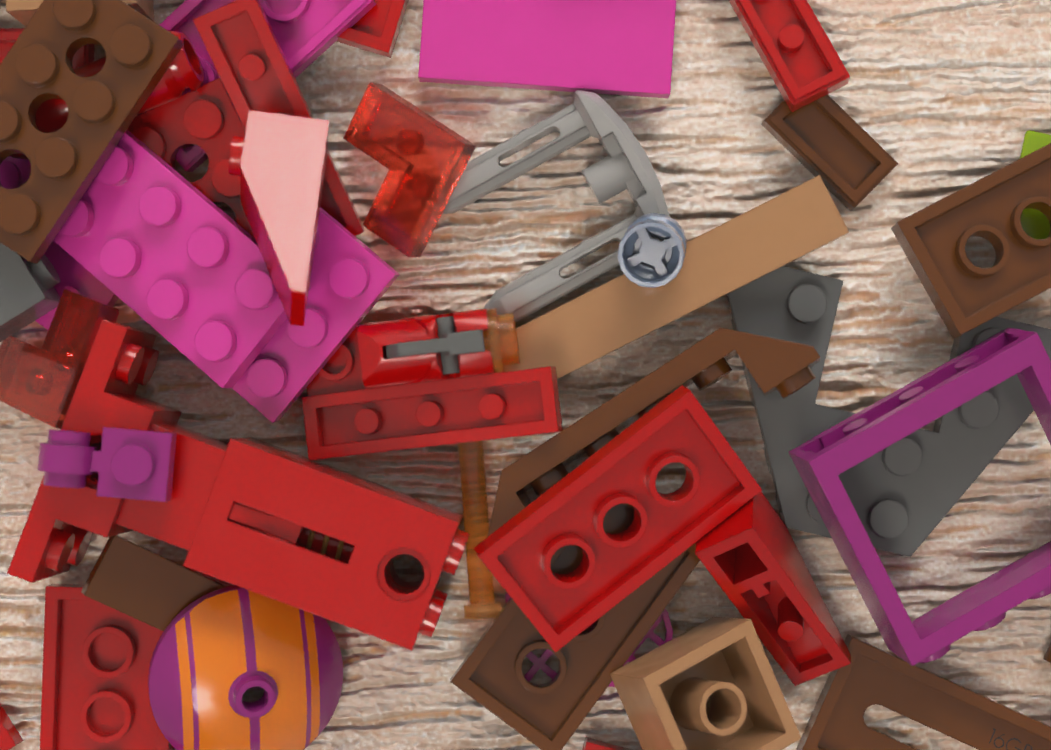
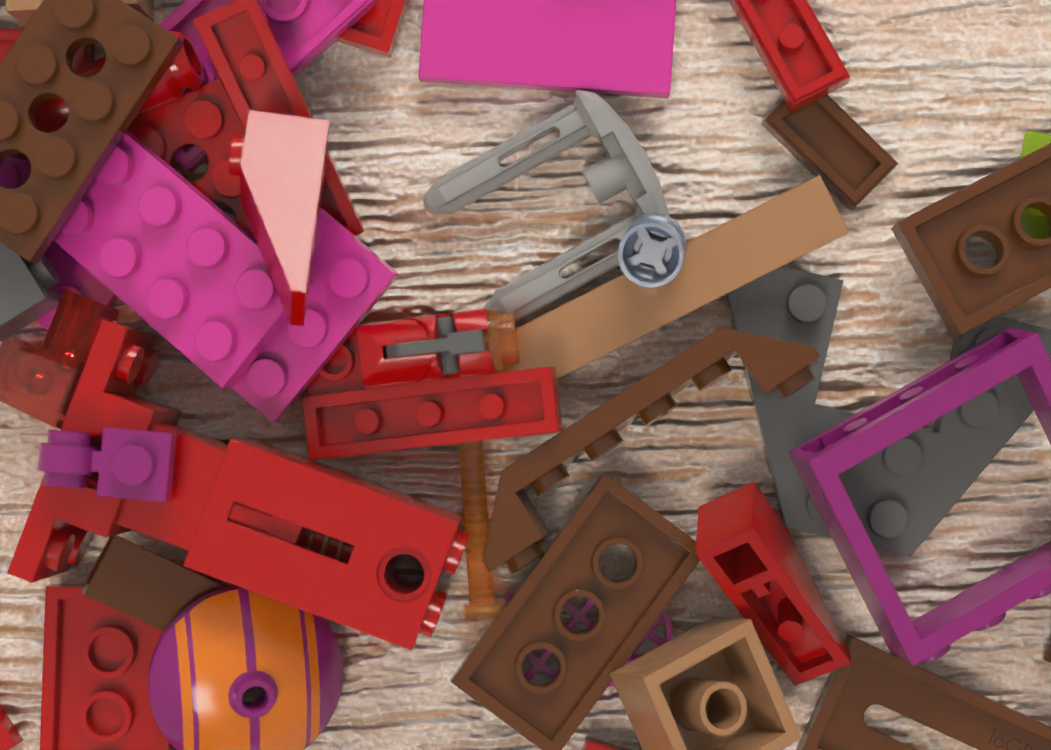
(422, 163): clear red tile -> none
(614, 475): red plate -> none

